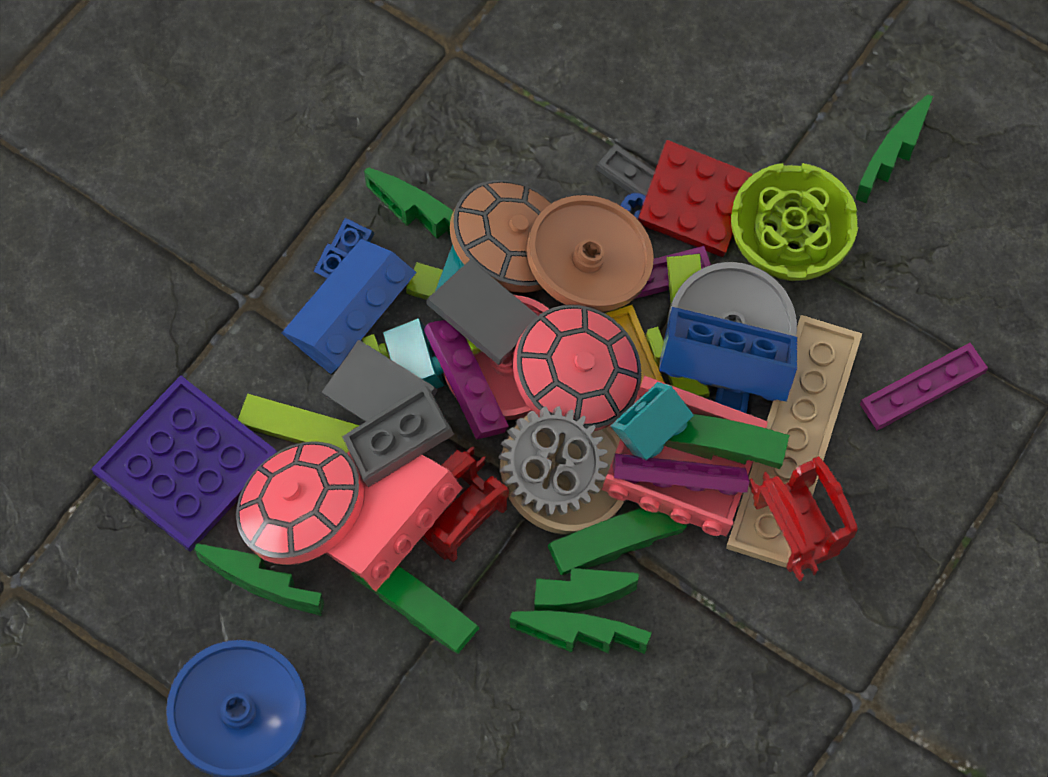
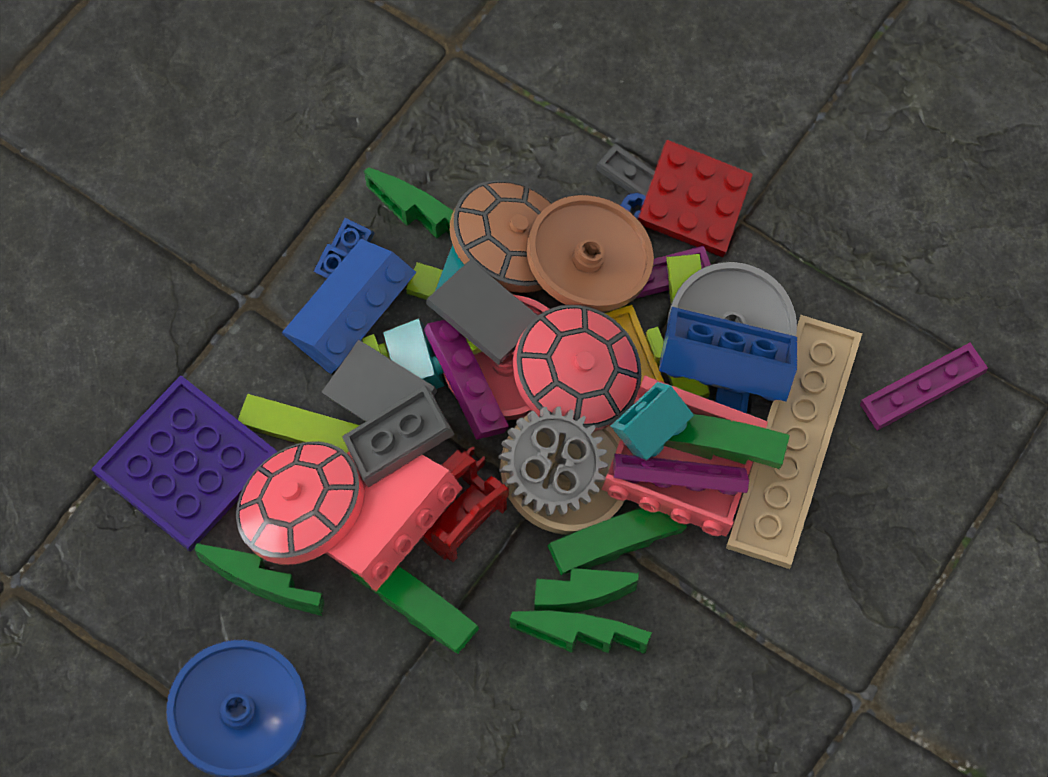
(801, 517): red animal -> none
(811, 198): lime brick -> none
(897, 143): green slope -> none

